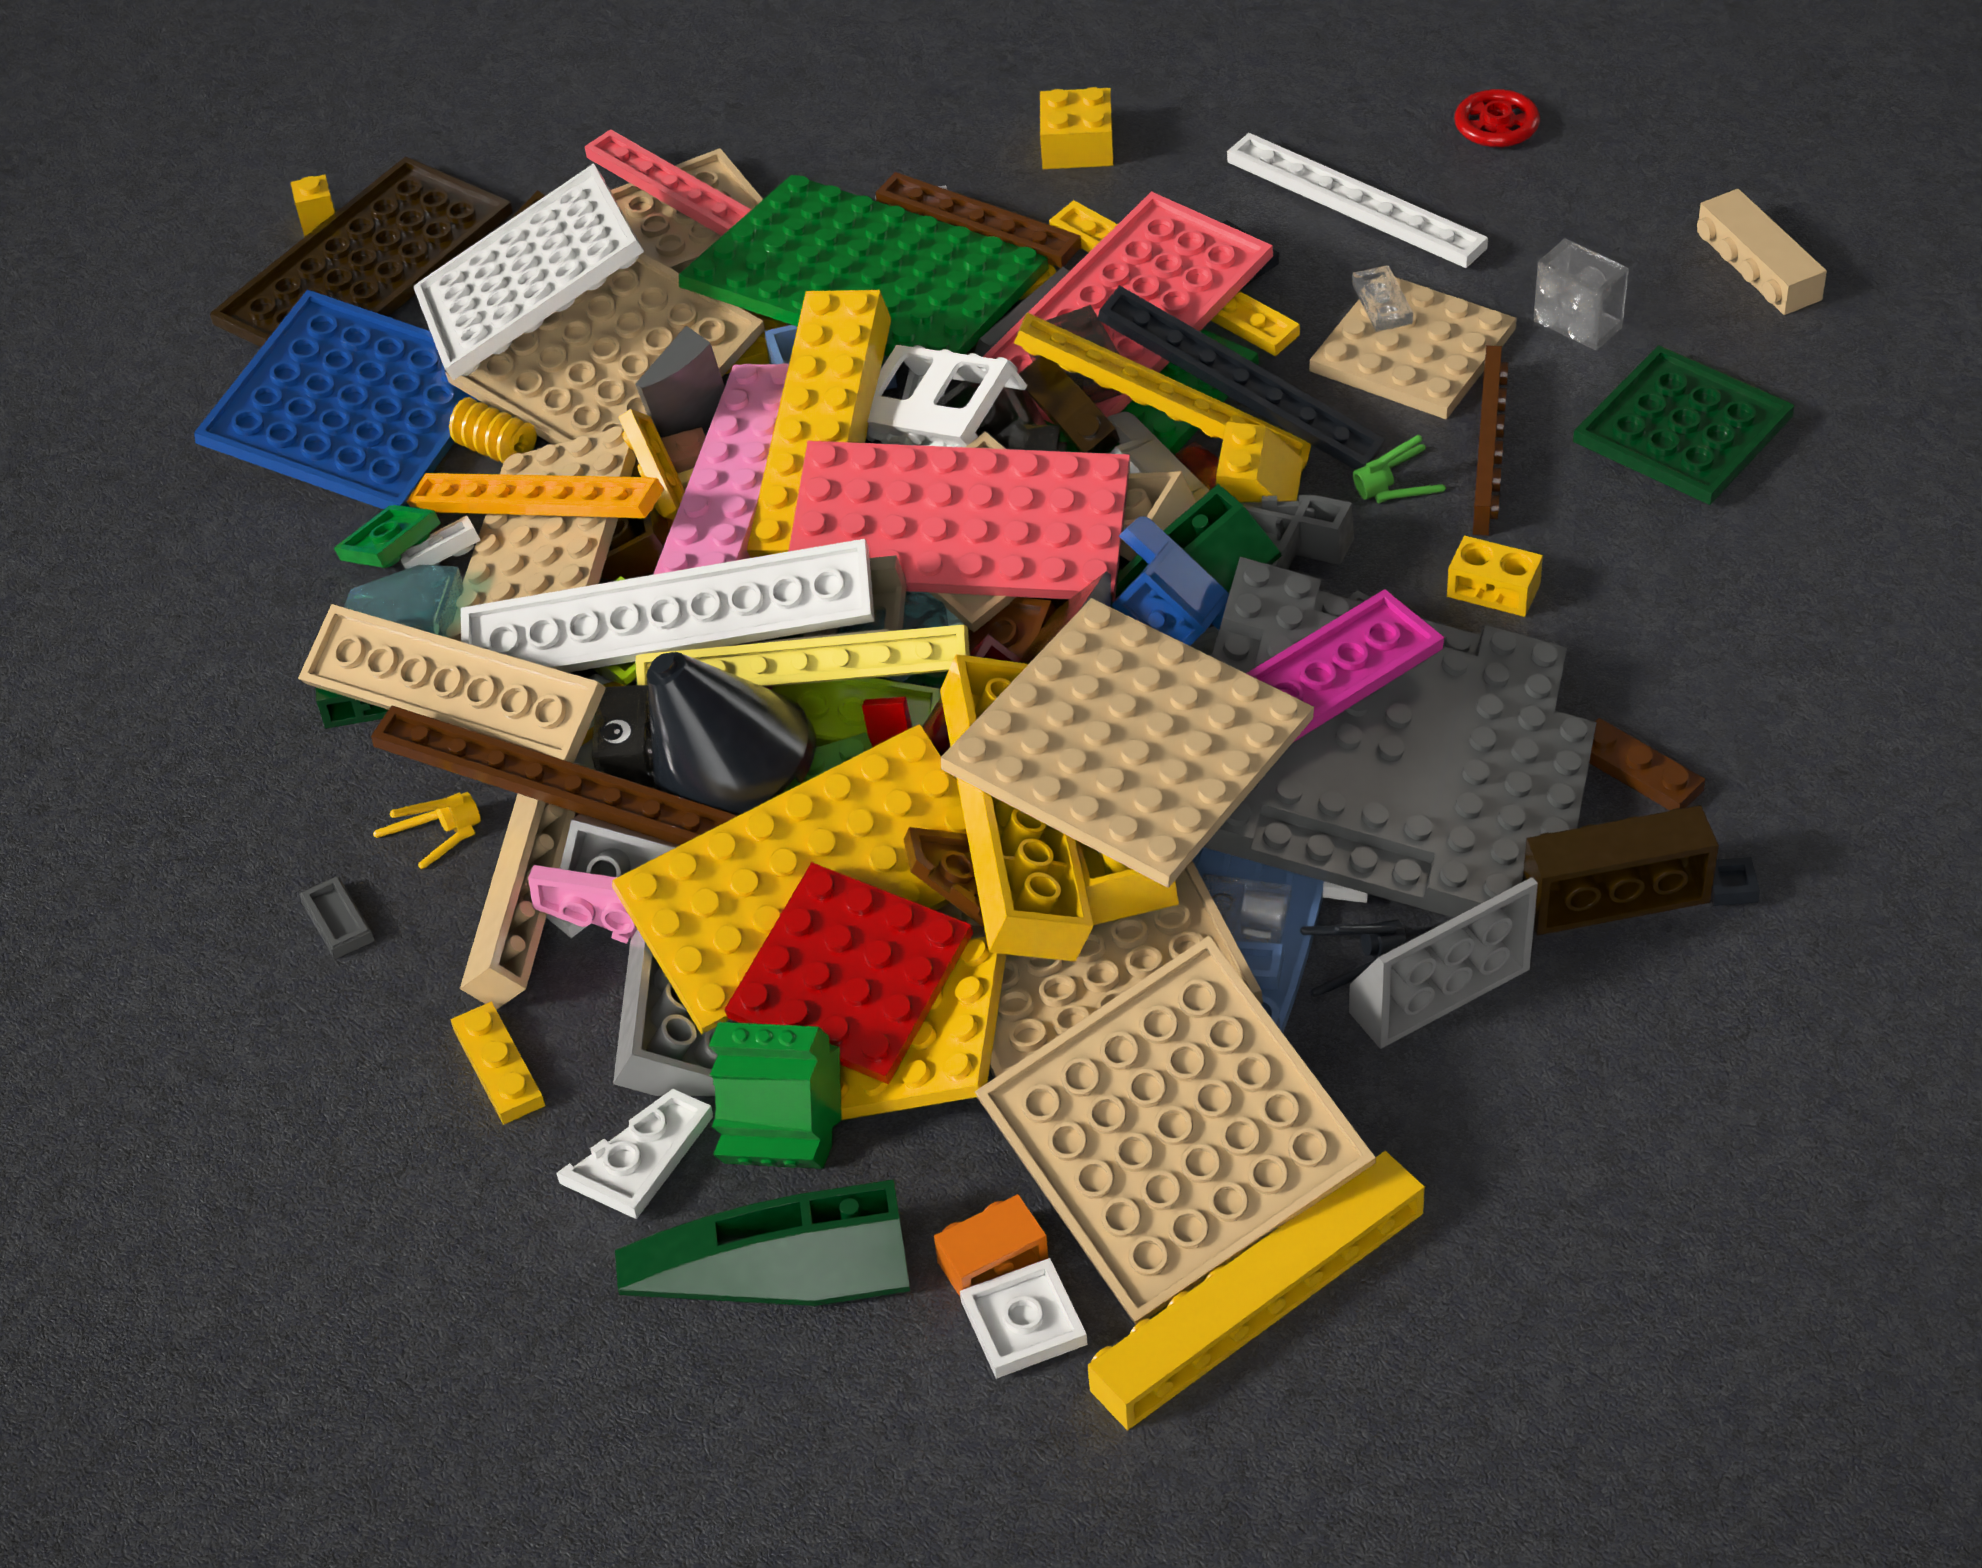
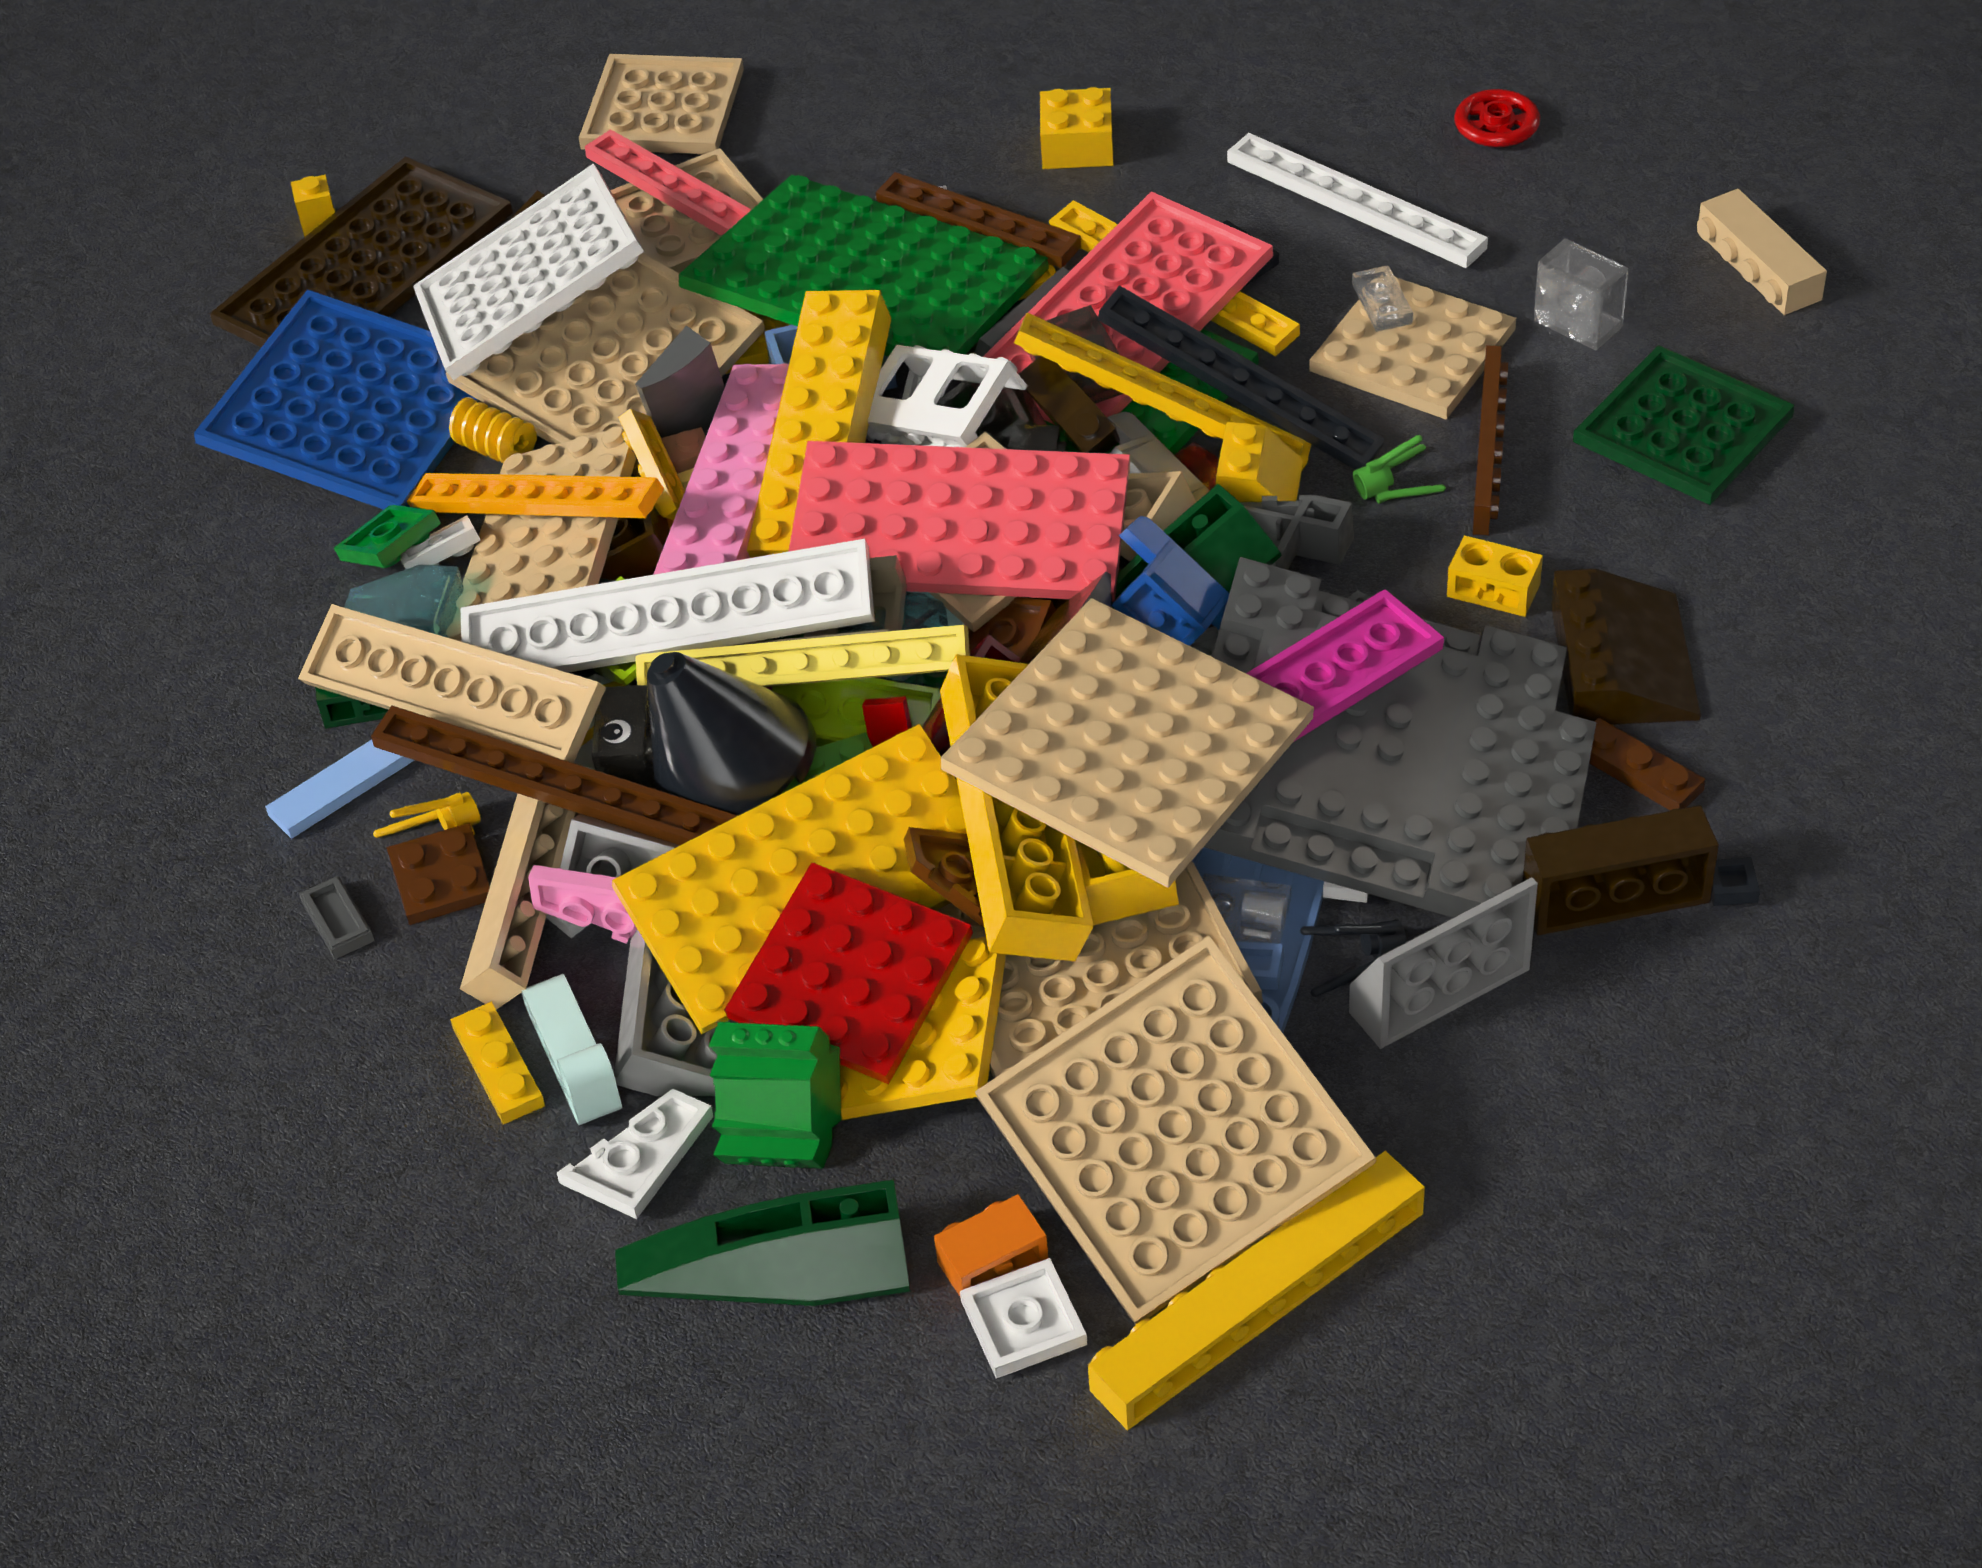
(334, 788): none -> light blue tile
(439, 873): none -> reddish brown plate
(571, 1049): none -> light aqua beam
(664, 101): none -> tan plate
(1623, 649): none -> dark brown slope

